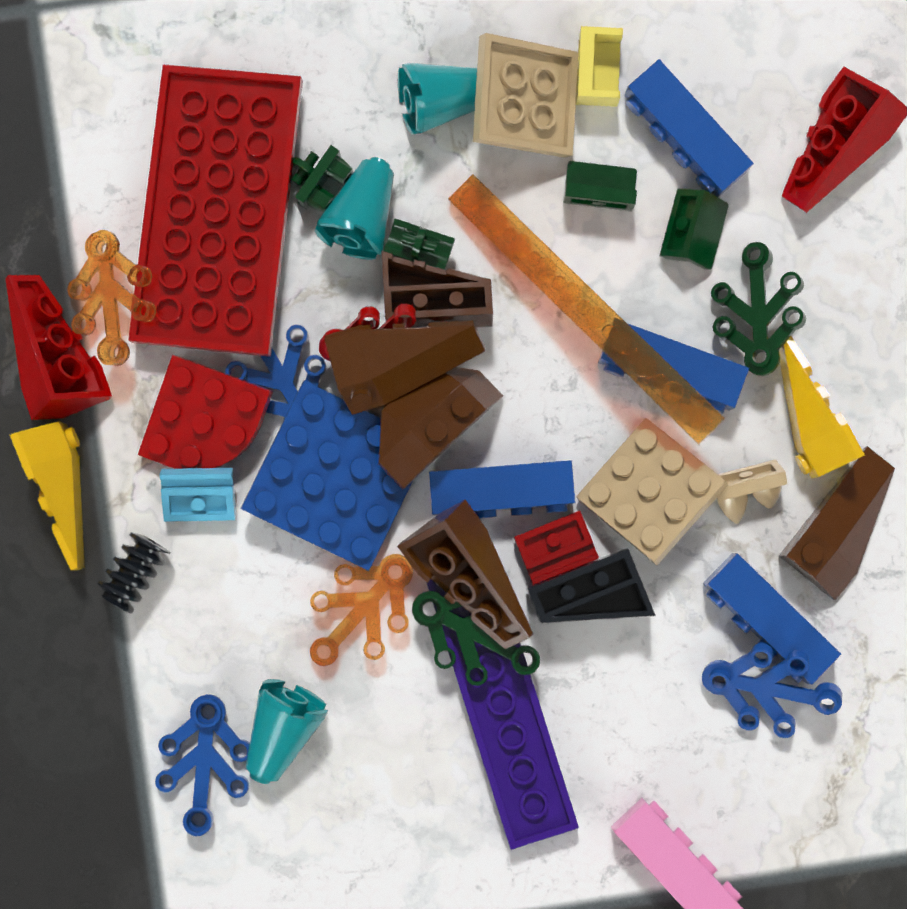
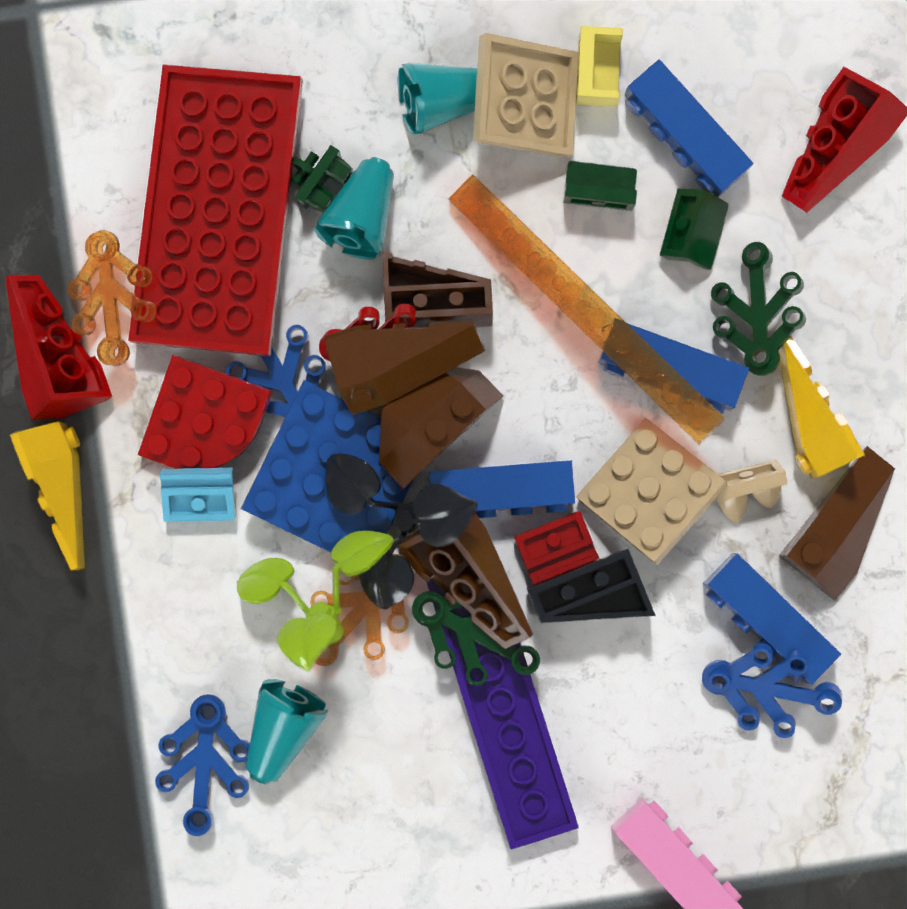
(132, 572): black piece -> none
(307, 638): none -> lime plant
(419, 244): dark green hips -> none
(435, 511): none -> black plant

